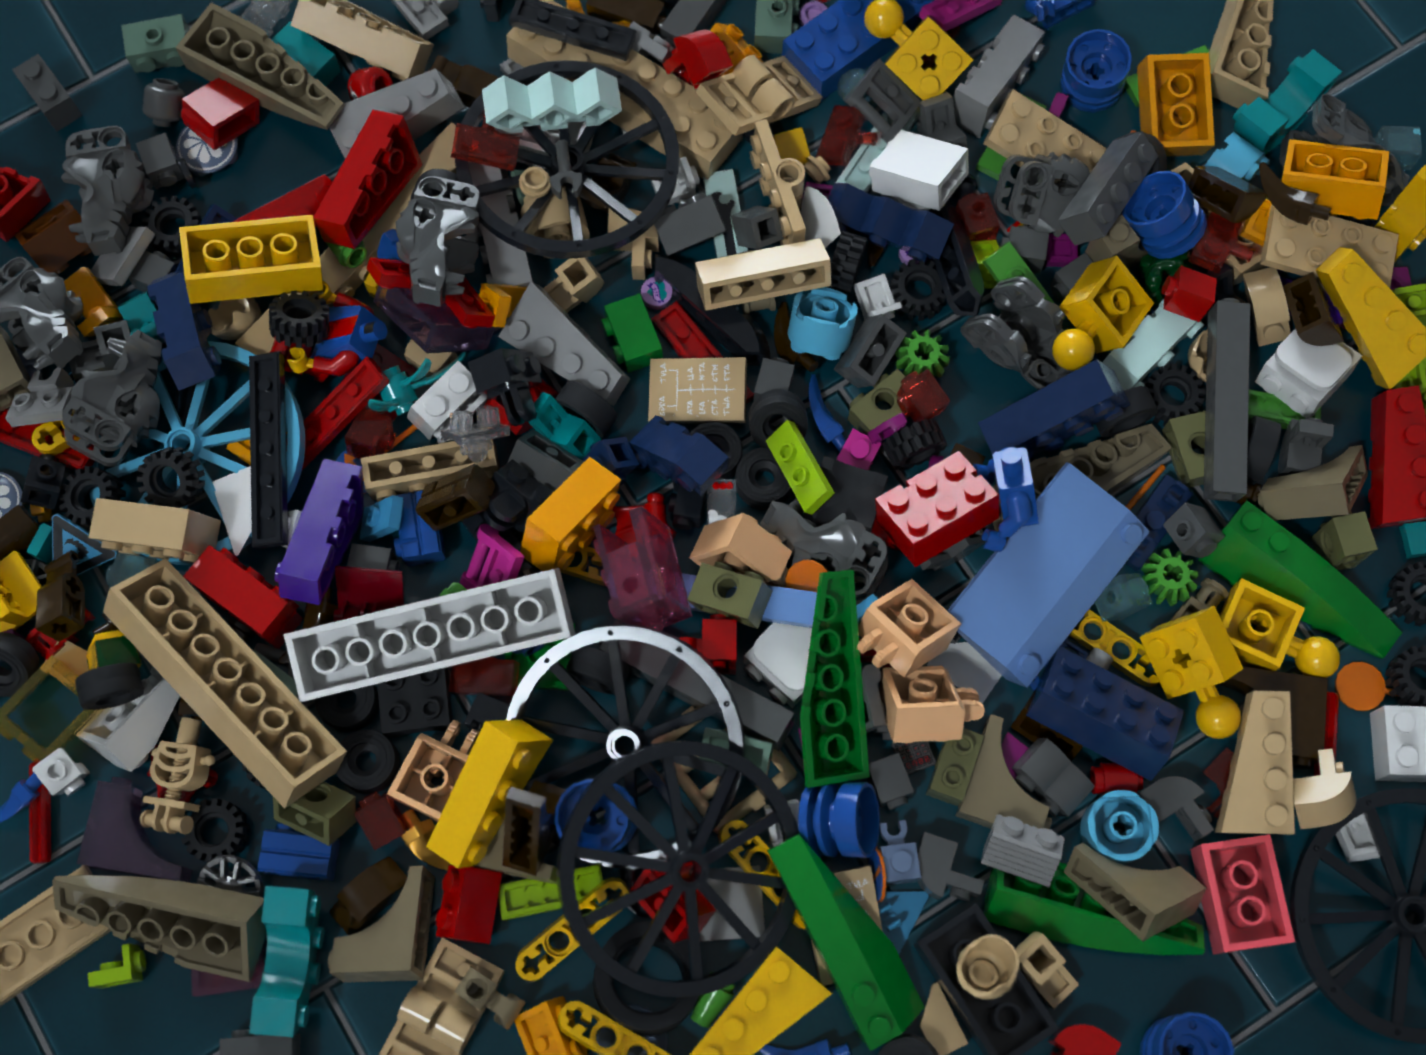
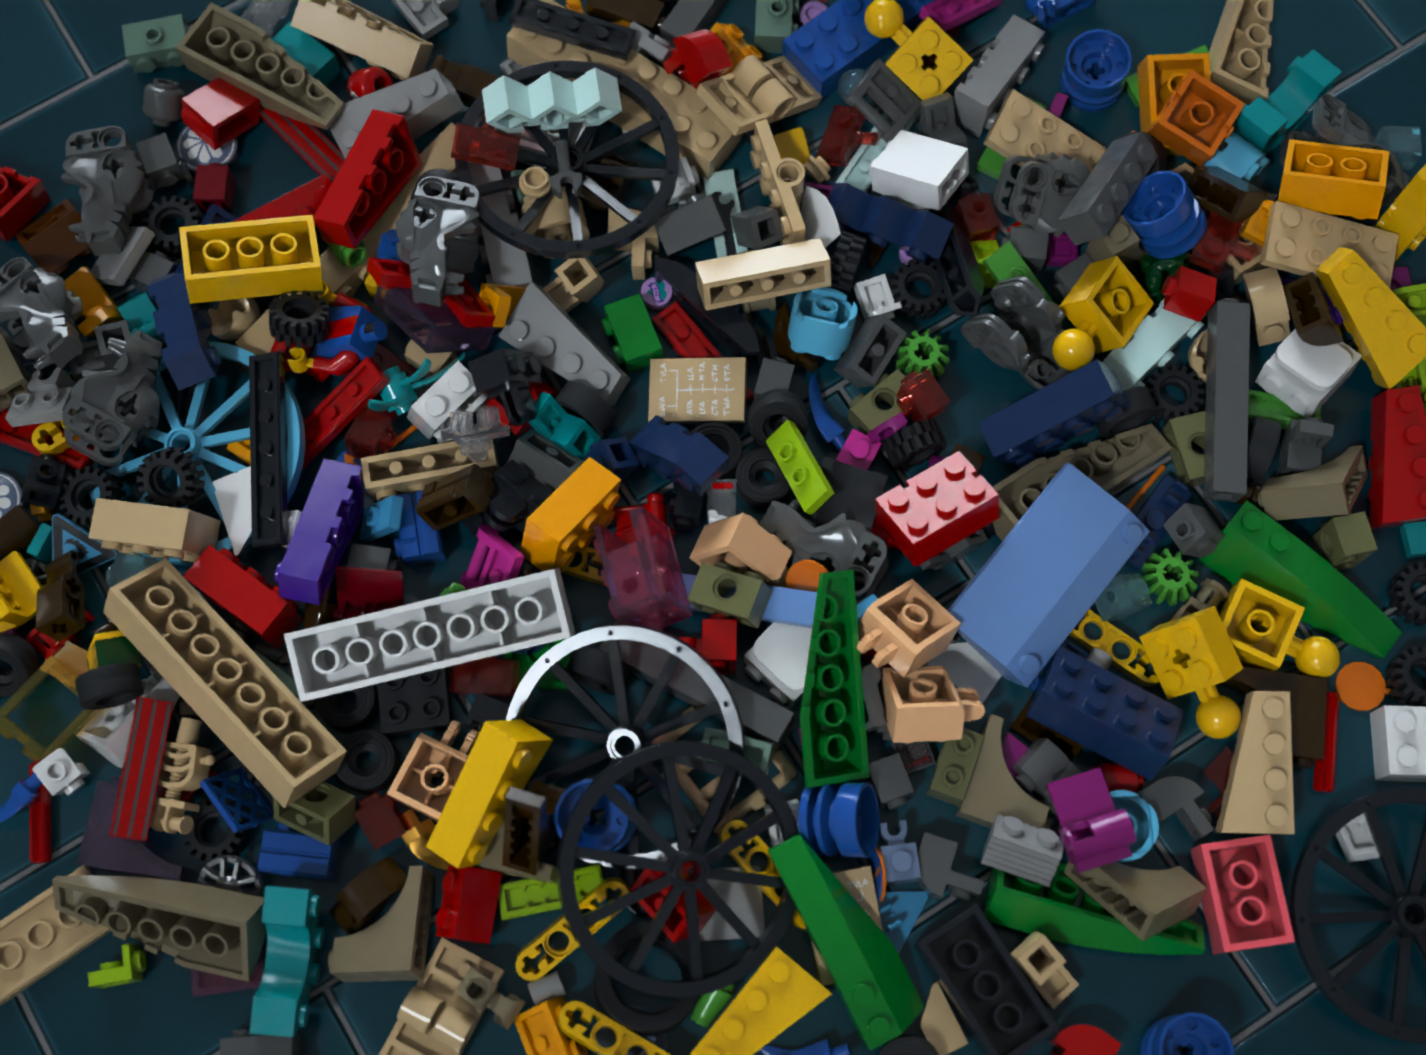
(47, 92): dark grey brick -> none
(141, 769): none -> red tile
(214, 186): none -> dark red brick
(225, 809): none -> blue window
(306, 142): none -> red tile
(546, 988): none -> light grey hinge
(988, 967): tan hair -> none
(1015, 494): blue torso -> none
(1086, 805): none -> magenta piece
(1196, 118): none -> orange brick
(1291, 202): dark brown bar -> none
(1326, 797): tan brick -> none

